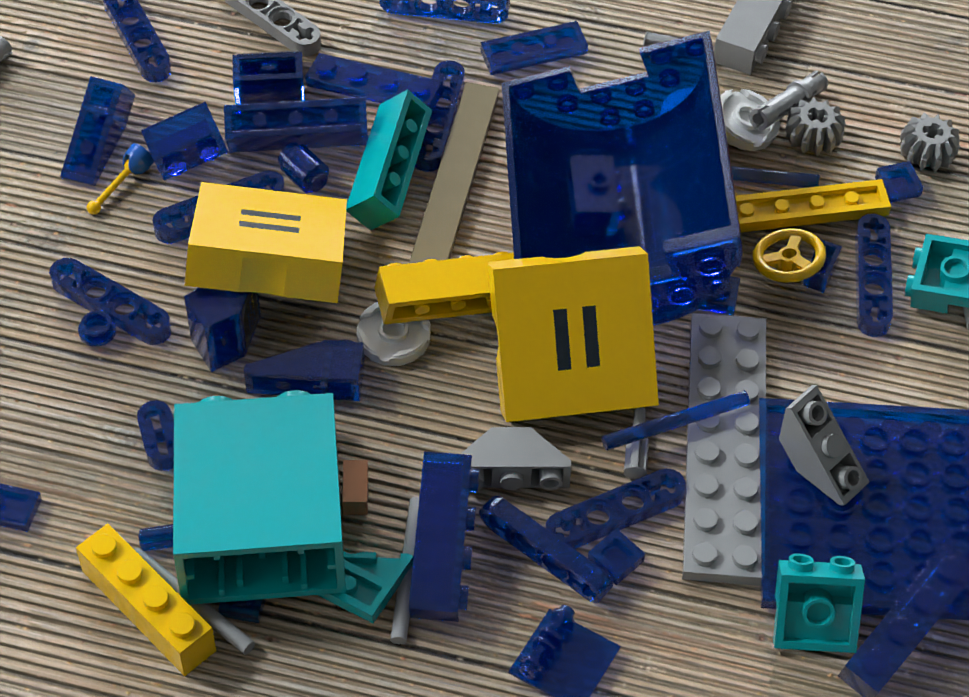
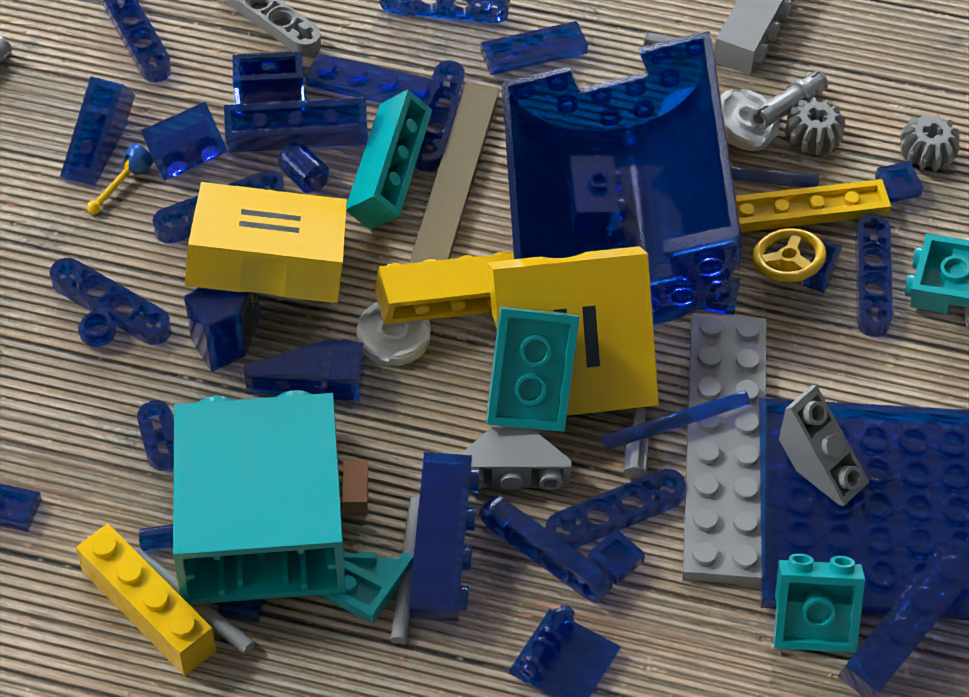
(532, 369): none -> teal plate

